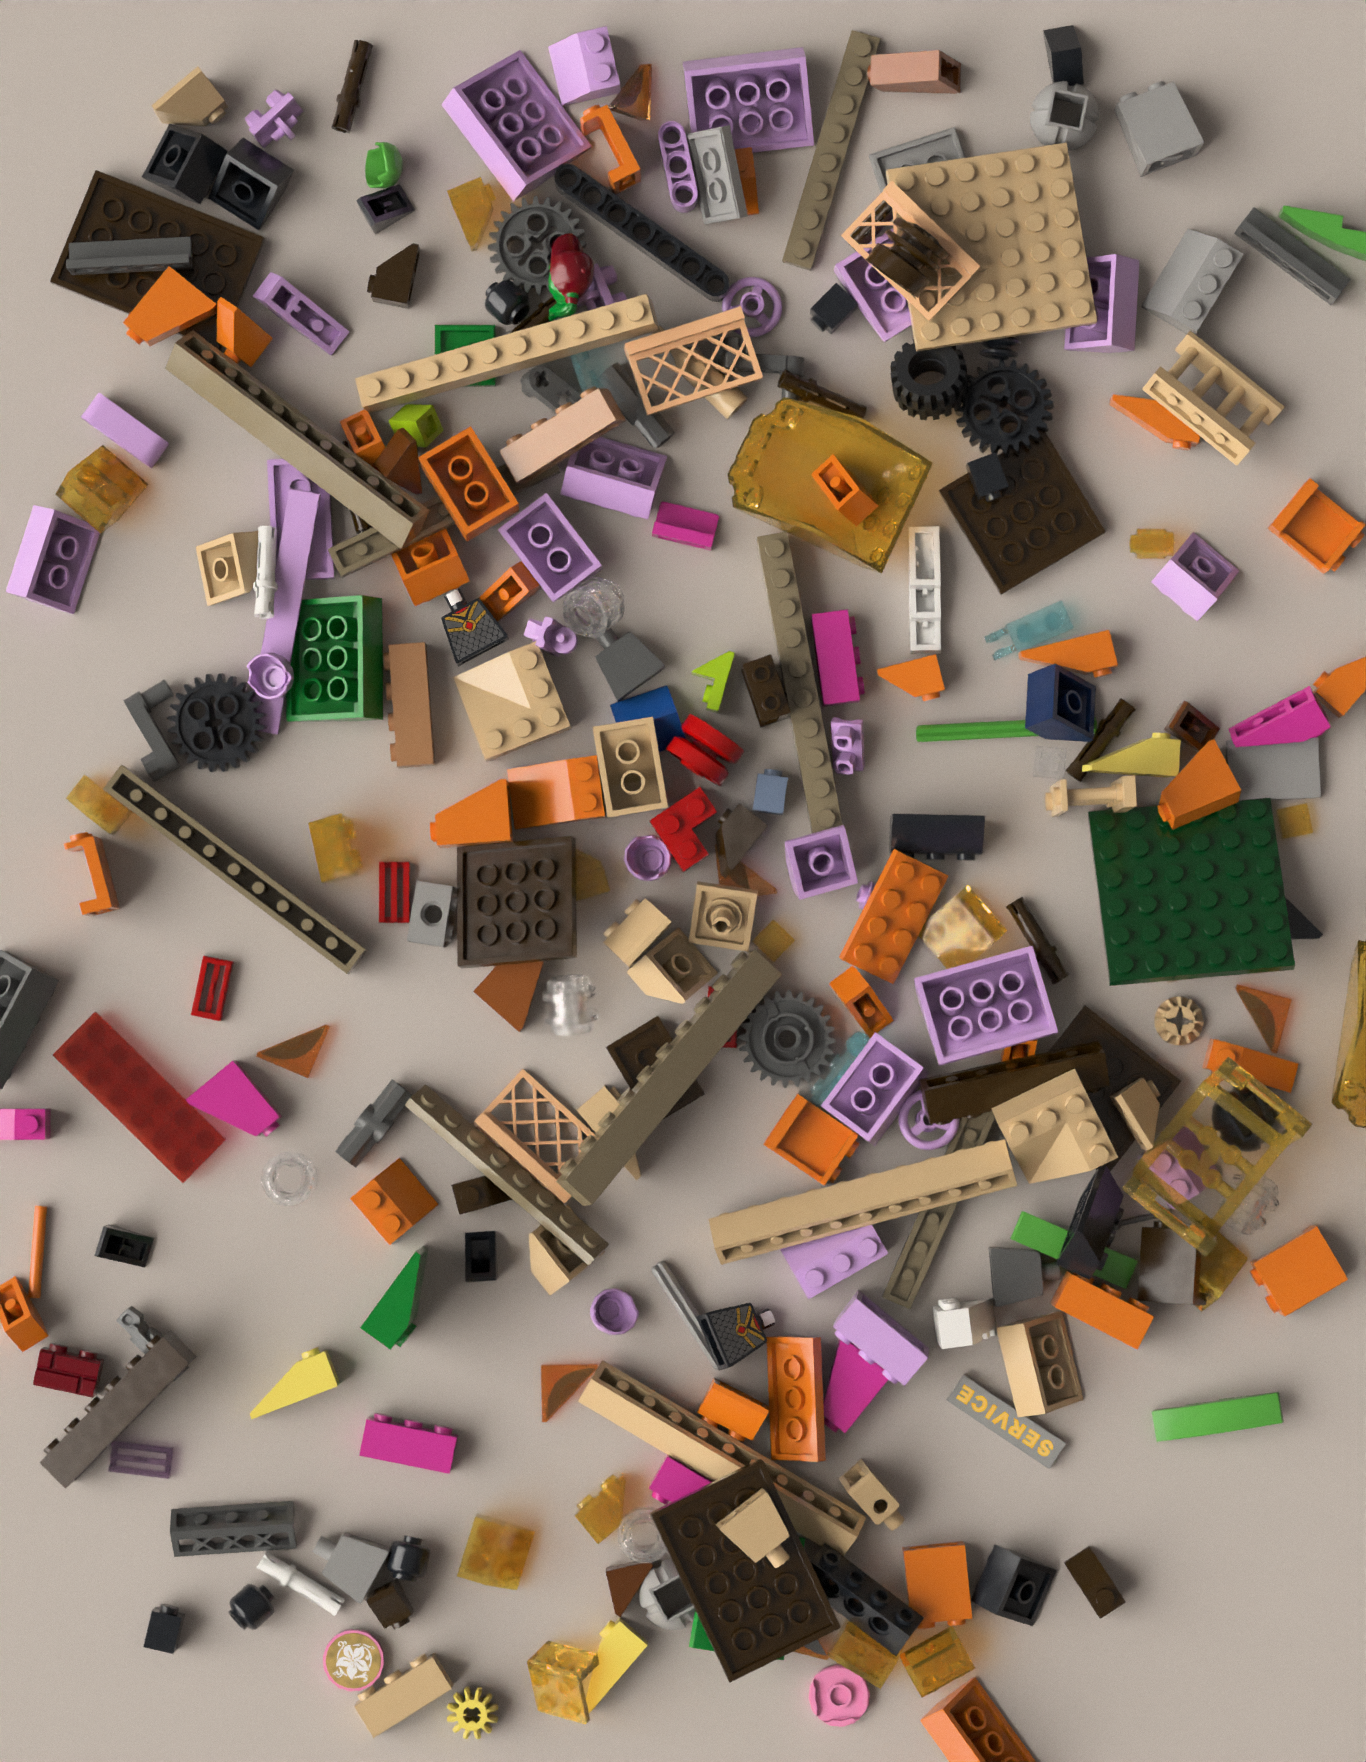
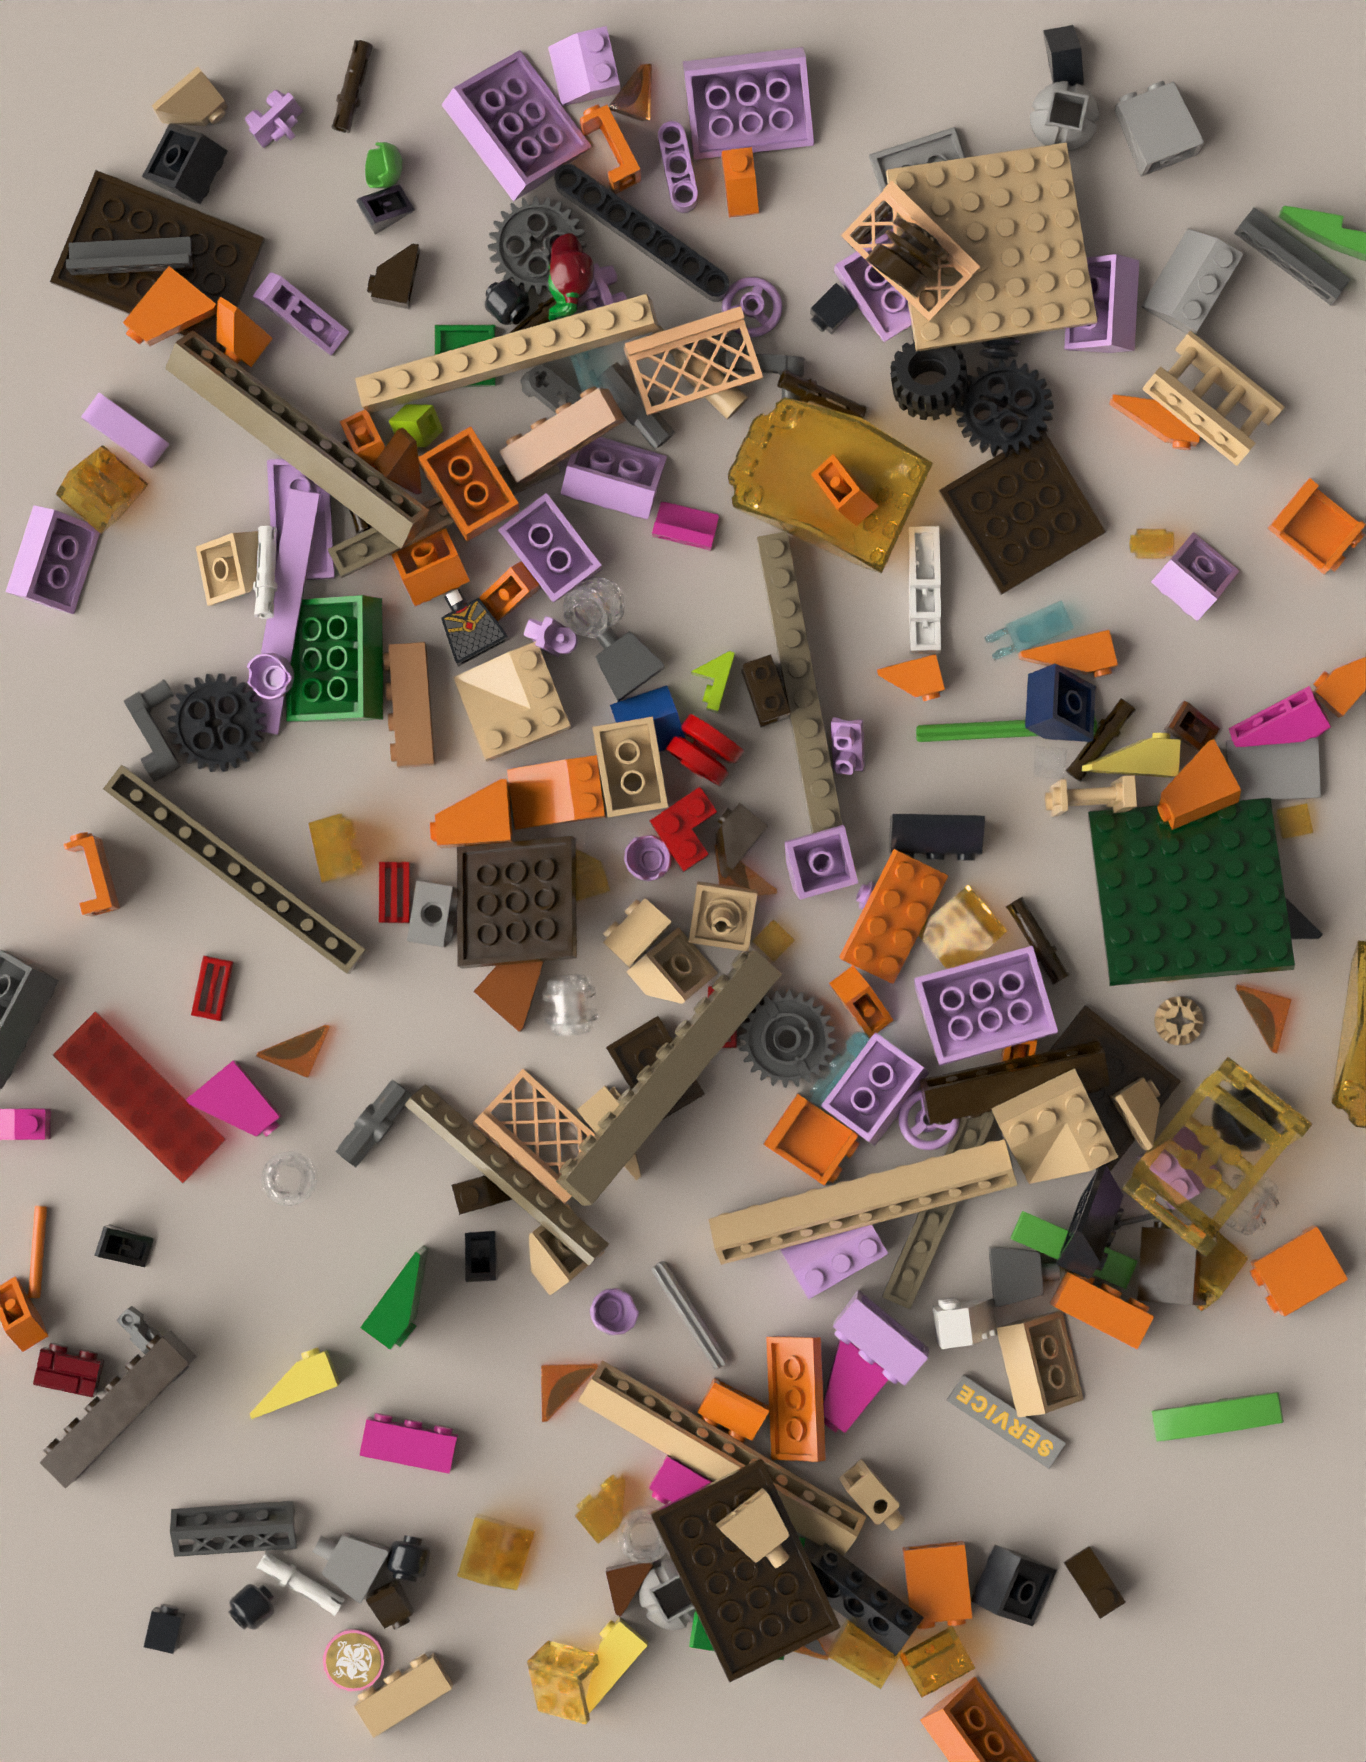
(99, 805): clear yellow slope -> none
(114, 1456): clear purple tile -> none
(250, 183): black slope -> none
(394, 1201): orange slope -> none
(472, 1723): light yellow gear -> none
(473, 209): clear yellow slope -> none
(716, 174): light grey tile -> none
(734, 1332): torso -> none
(770, 792): sand blue brick -> none
(830, 151): dark tan plate -> none
(837, 658): dark pink brick -> none
(838, 1695): bright pink tile -> none
(915, 72): slope -> none
(987, 477): black brick -> none
(1267, 1069): orange slope -> none

